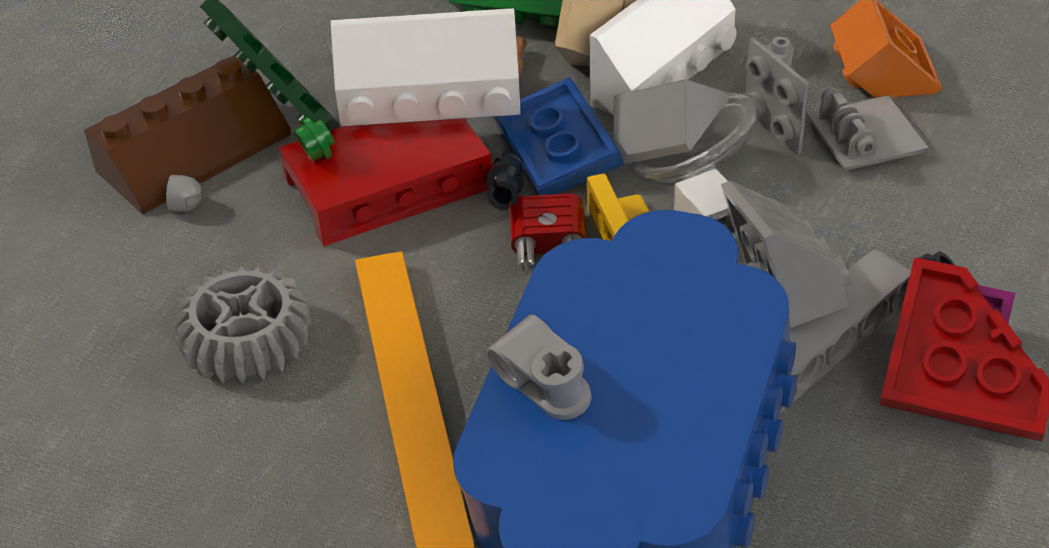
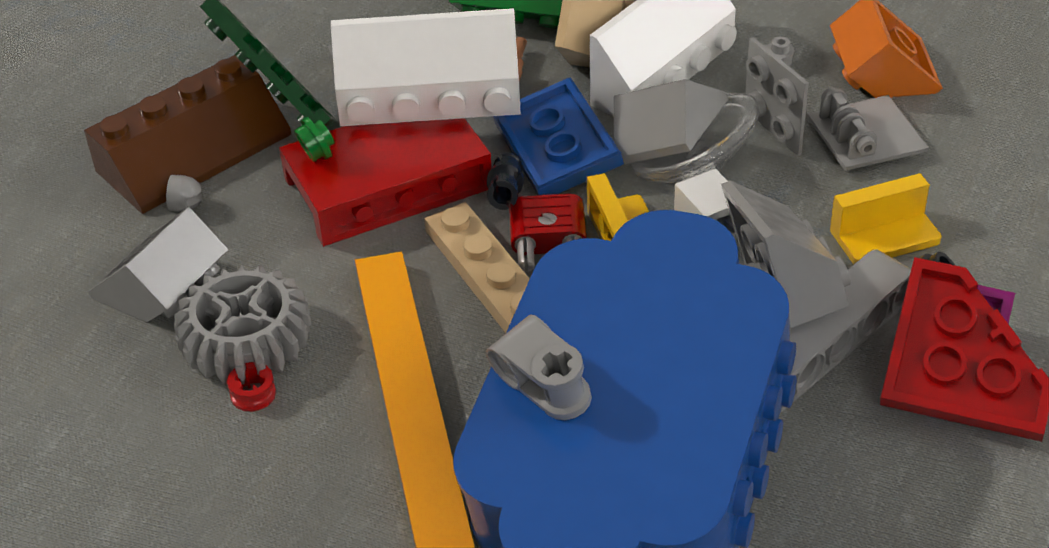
(162, 268): none -> light grey slope
(256, 398): none -> red bush
(479, 260): none -> tan plate
(884, 219): none -> yellow panel

